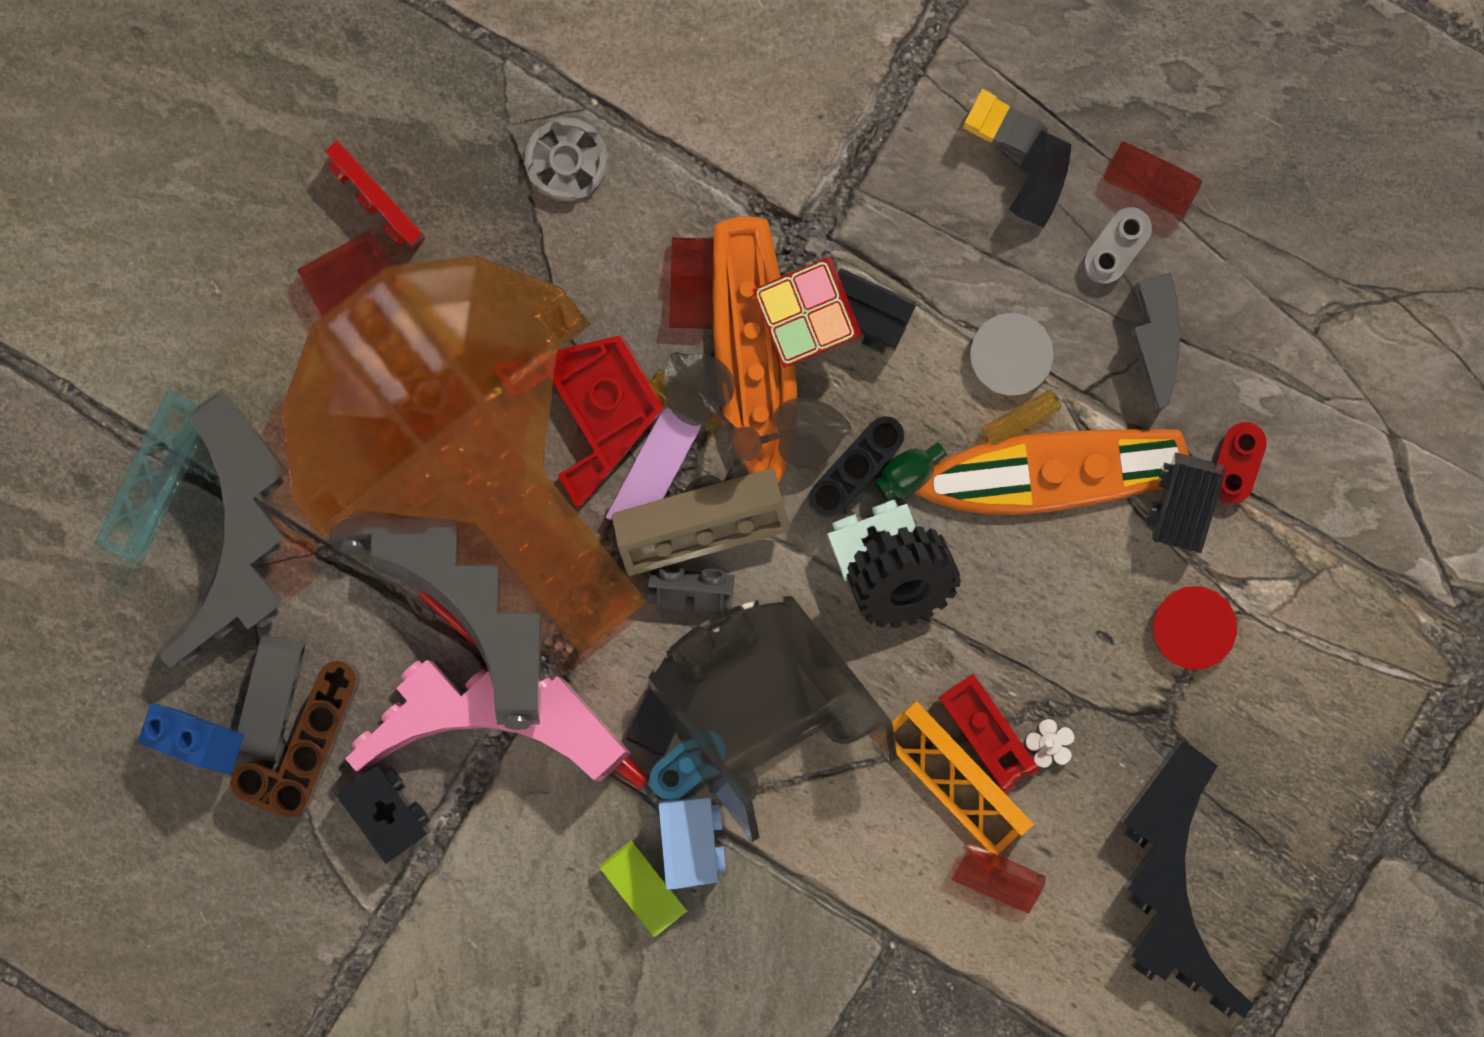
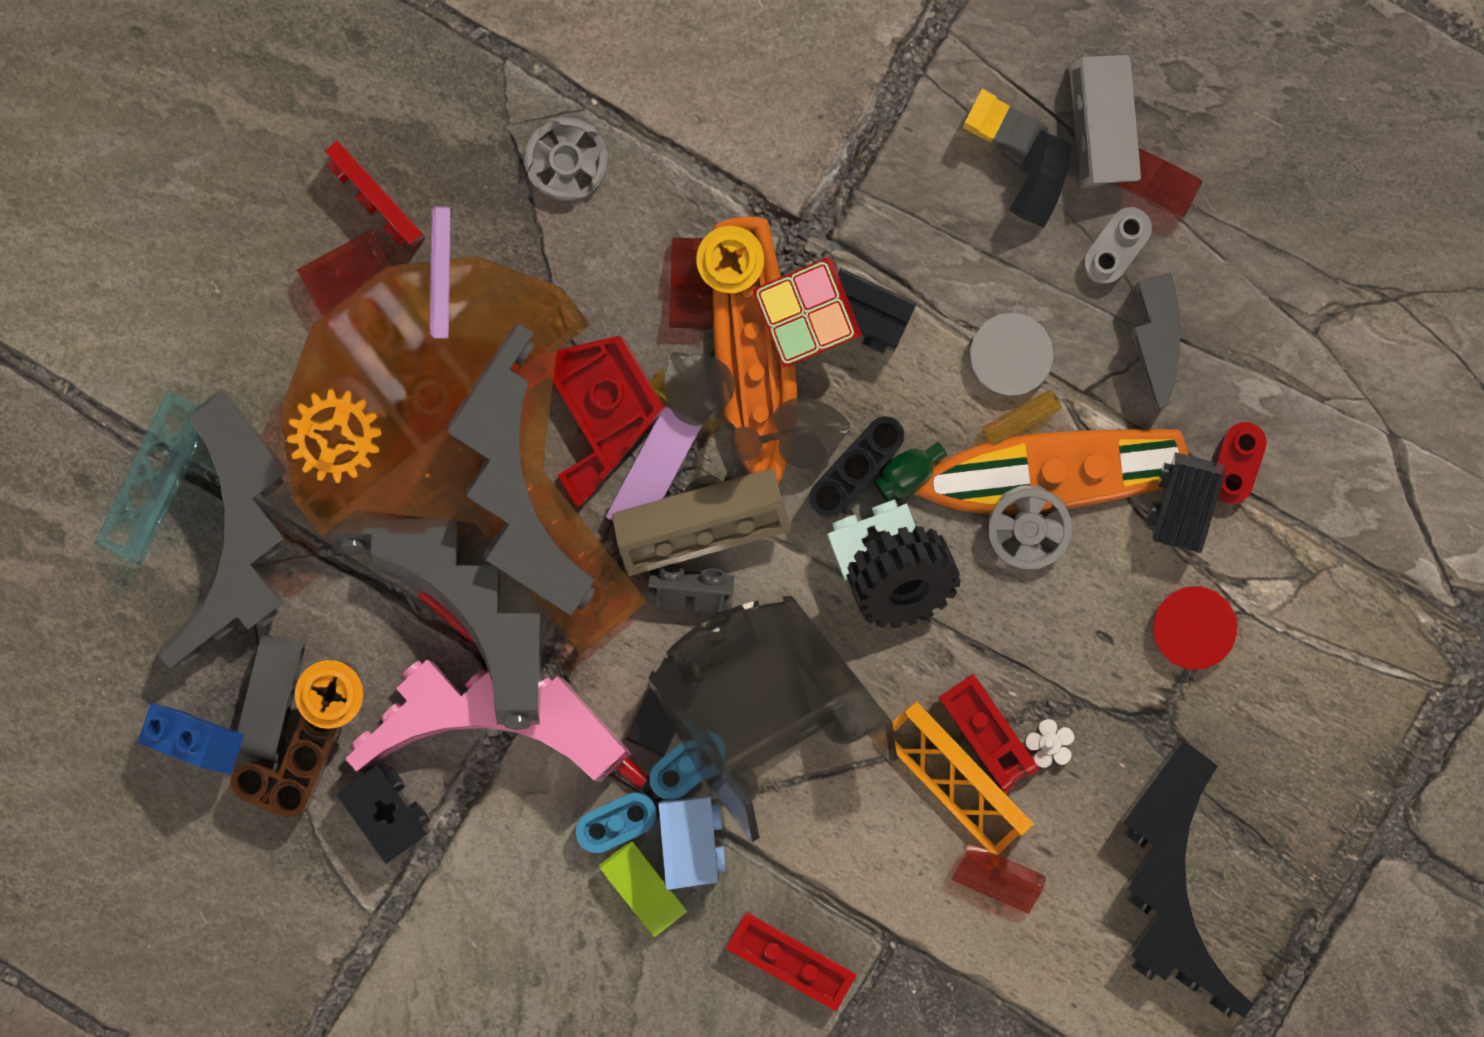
(310, 702): none -> light orange gear
(328, 453): none -> light orange gear
(439, 272): none -> lavender tile
(491, 426): none -> dark grey arch
(616, 822): none -> dark azure plate
(733, 239): none -> yellow gear
(791, 961): none -> red plate
(1030, 527): none -> light grey piece
(1104, 120): none -> light grey panel

